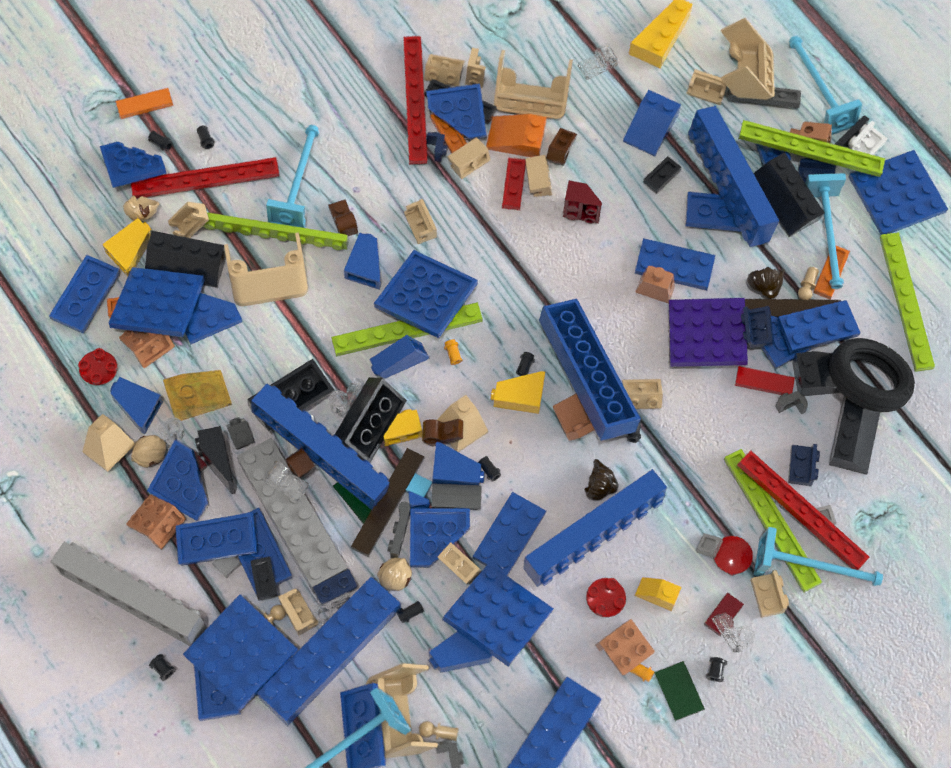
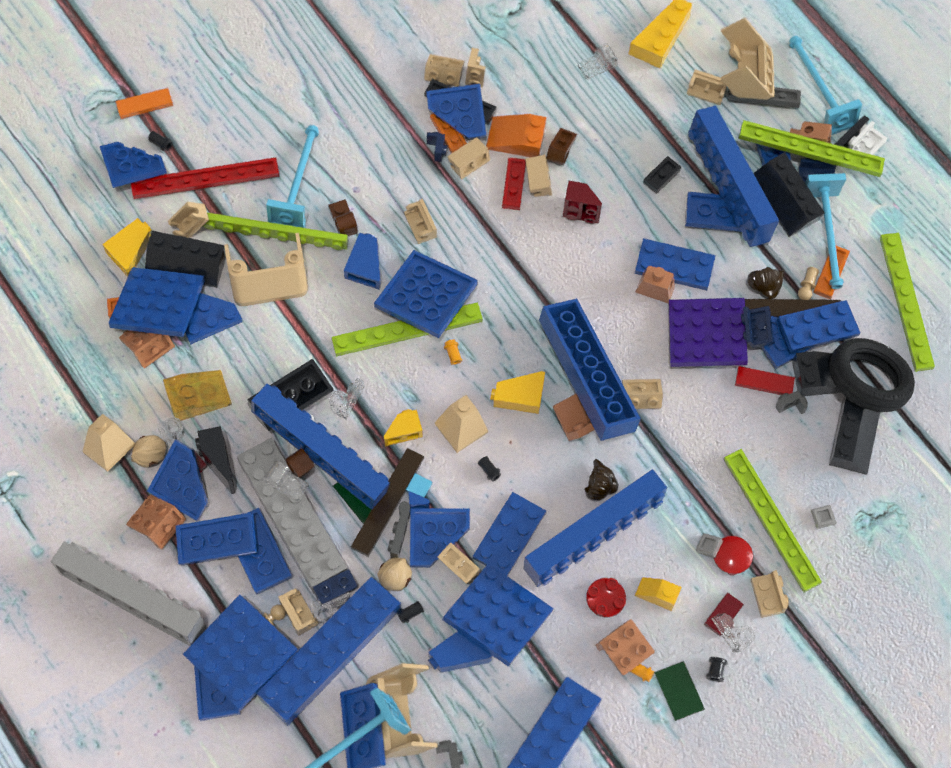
(84, 294): blue plate -> none
(98, 367): red dish -> none
(136, 402): blue slope -> none
(141, 208): tan hair -> none
(162, 667): black bush -> none
(207, 141): black pin -> none
(227, 565): light grey tile -> none
(239, 432): dark grey bracket -> none
(264, 578): black plate -> none
(370, 417): black slope -> none
(398, 357): blue slope -> none
(415, 100): red plate -> none
(427, 729): tan pin -> none
(442, 432): reddish brown plate -> none
(455, 468): blue slope -> none
(456, 496): dark grey piece -> none
(525, 363): black pin -> none
(529, 98): tan windscreen -> none
(635, 436): black pin -> none
(652, 122): blue slope -> none
(767, 552): medium azure tile -> none
(803, 465): dark blue bracket -> none
(803, 511): red plate -> none
(901, 194): blue plate -> none

